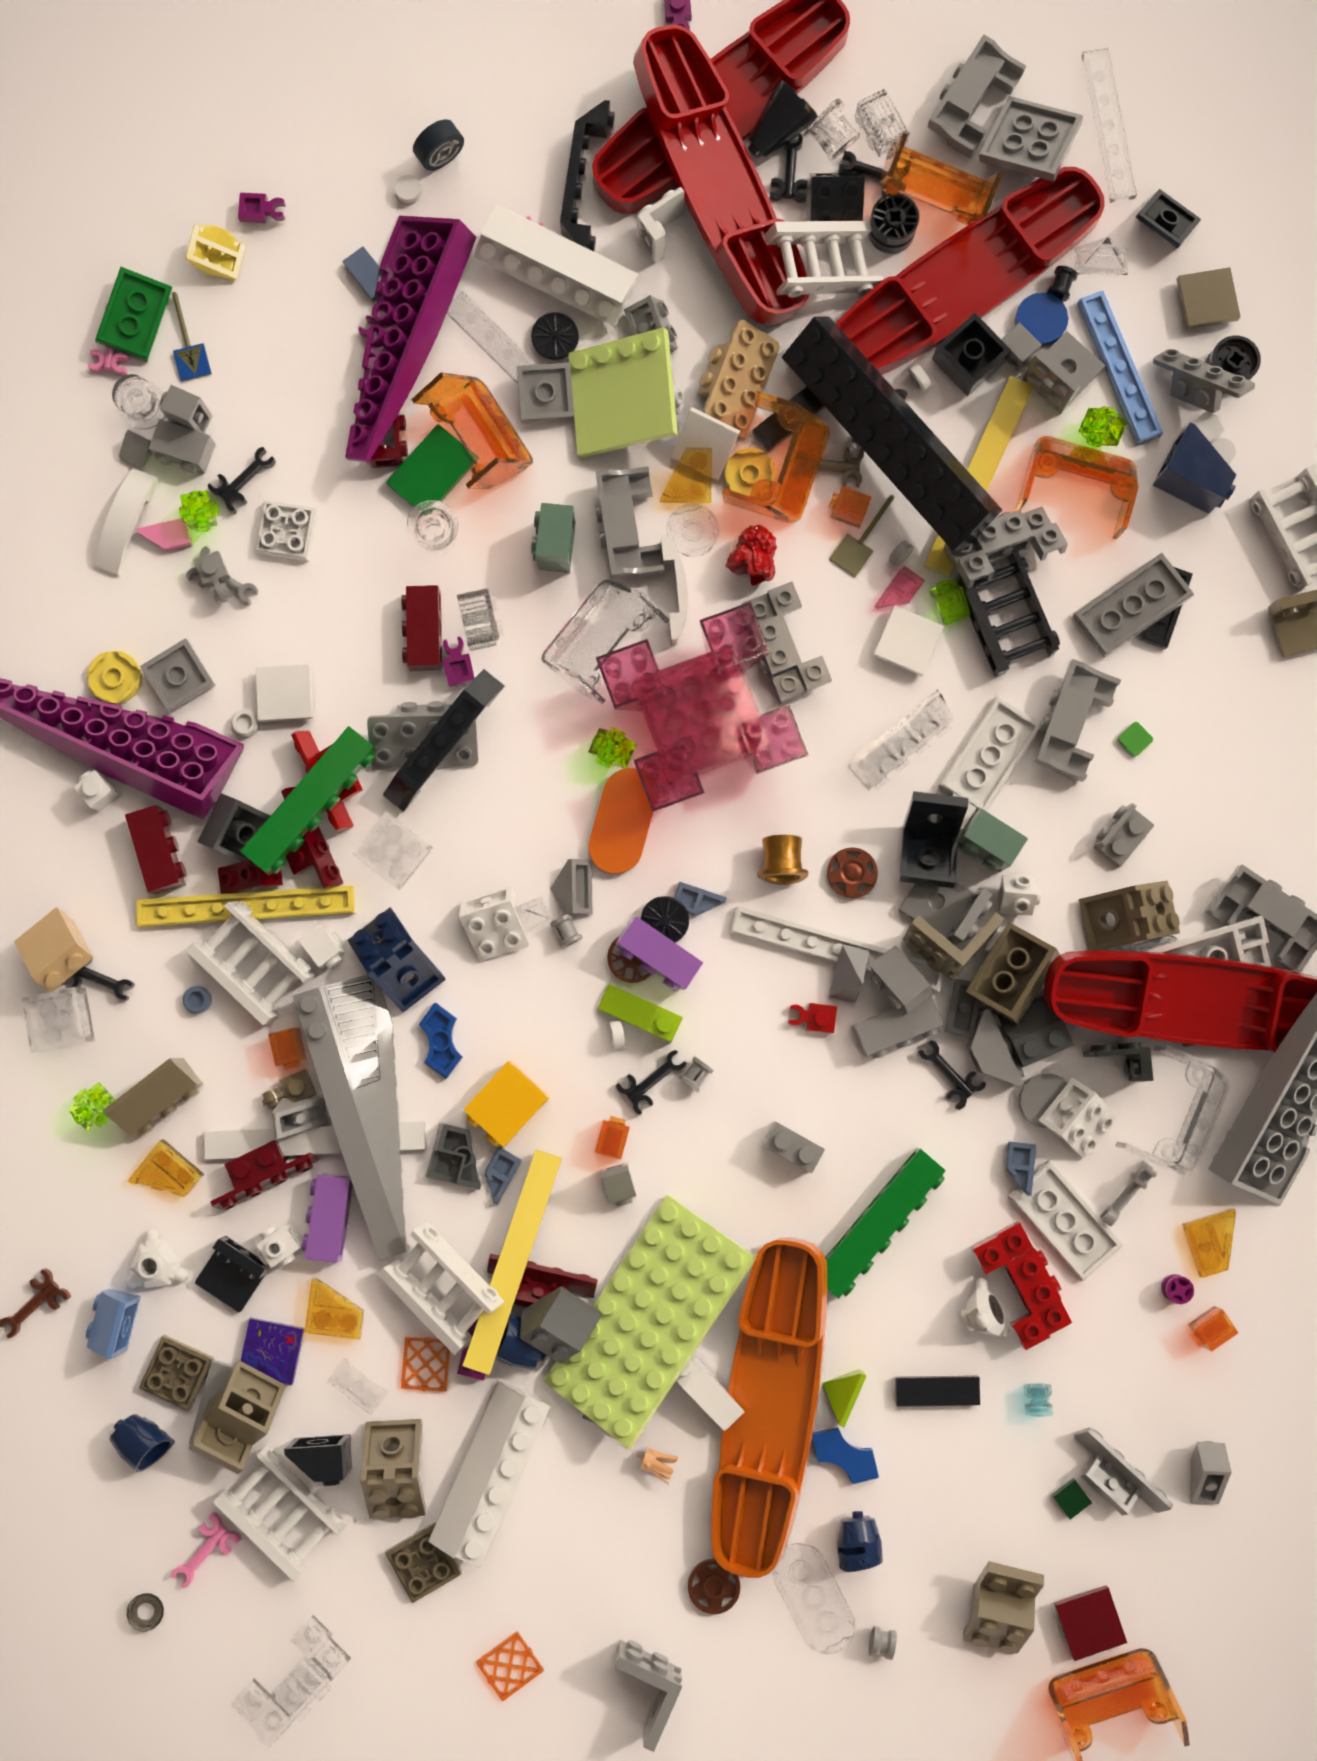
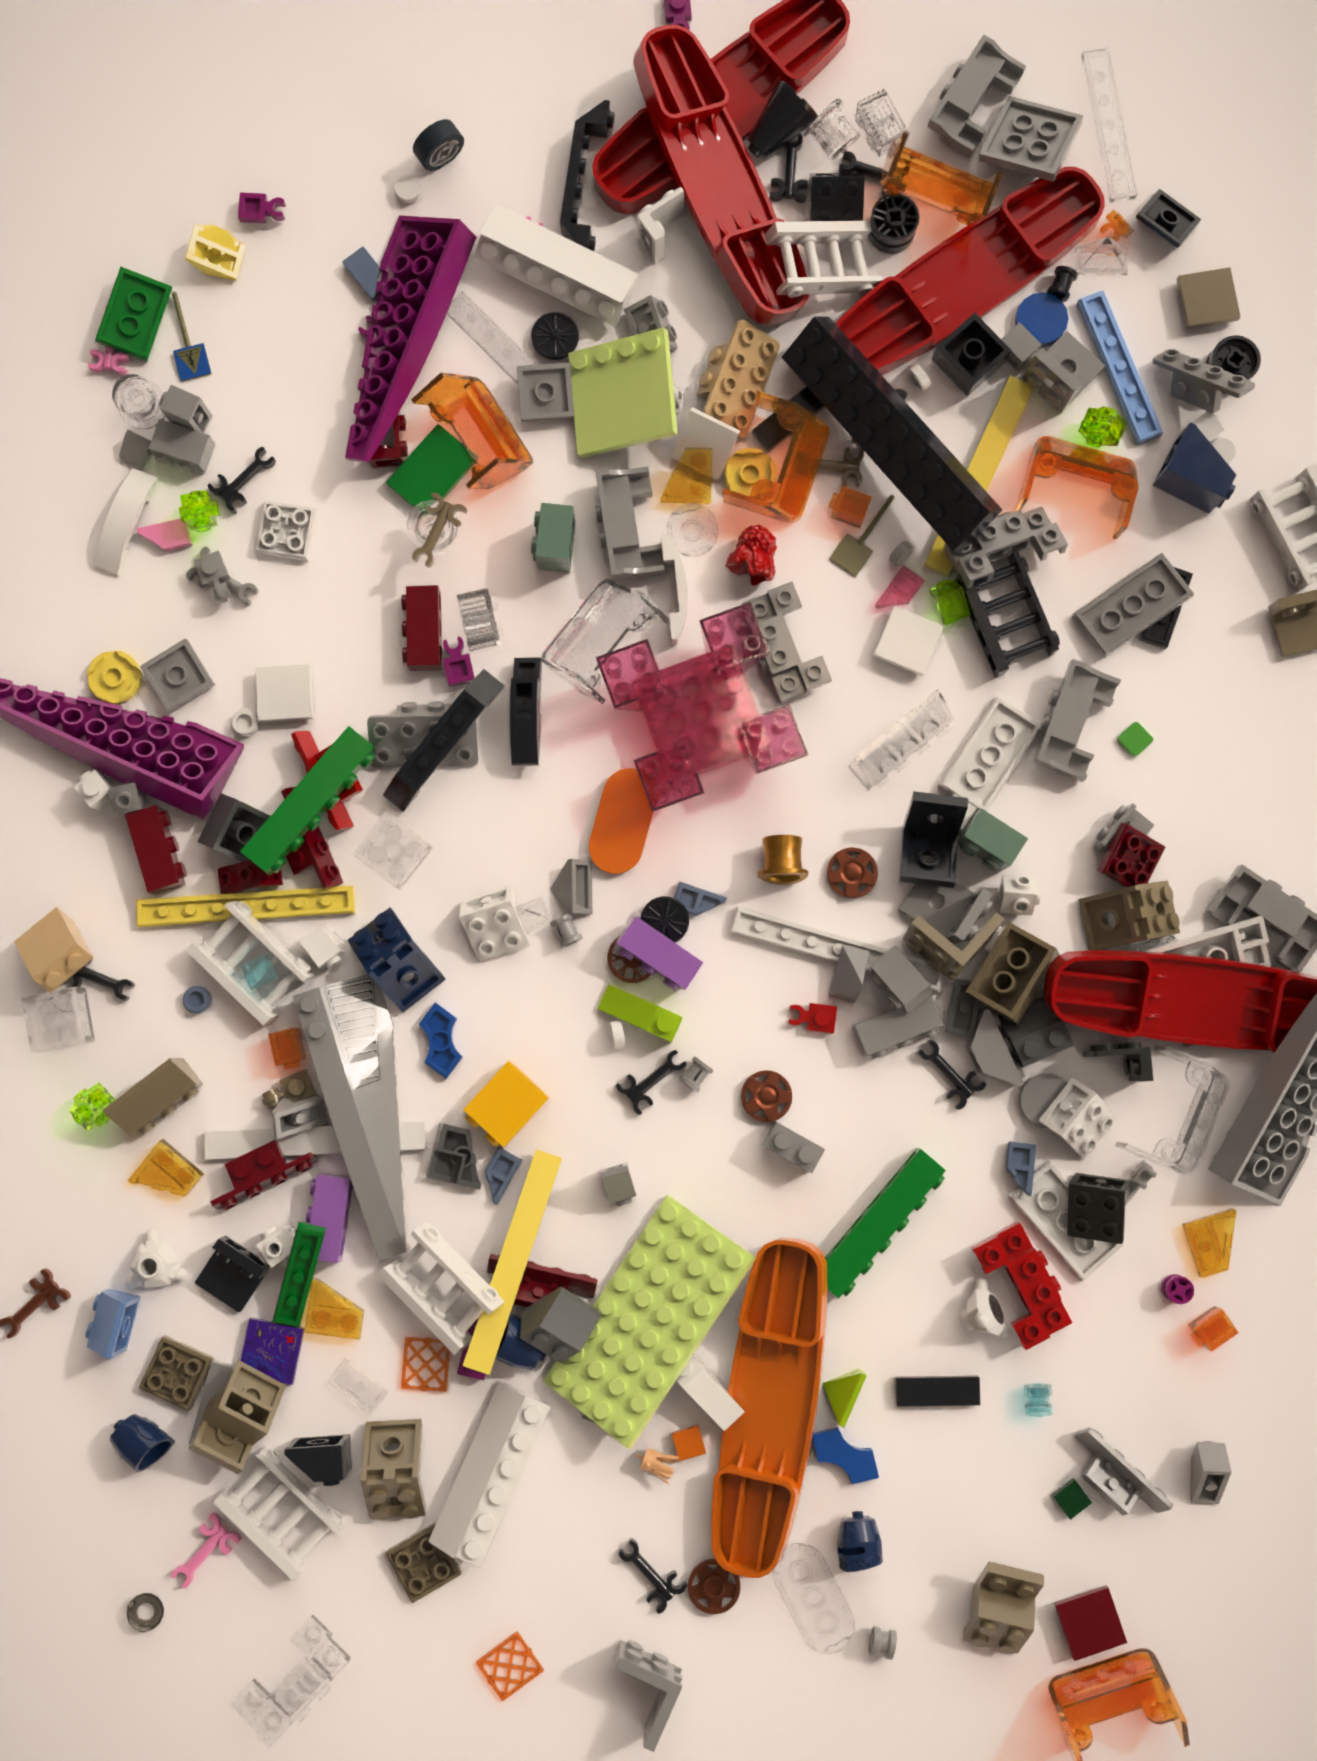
(126, 798): none -> light grey bracket
(259, 971): none -> clear light blue tile
(299, 1274): none -> green tile
(444, 511): none -> dark tan bar
(525, 711): none -> black slope
(612, 748): clear neon green brick -> none
(612, 1137): clear orange brick -> none
(663, 1590): none -> black bar
(688, 1442): none -> orange tile
(766, 1096): none -> copper wheel
(1097, 1207): none -> pearl dark grey bracket
(1118, 224): none -> clear orange tile
(1131, 857): none -> dark red tile

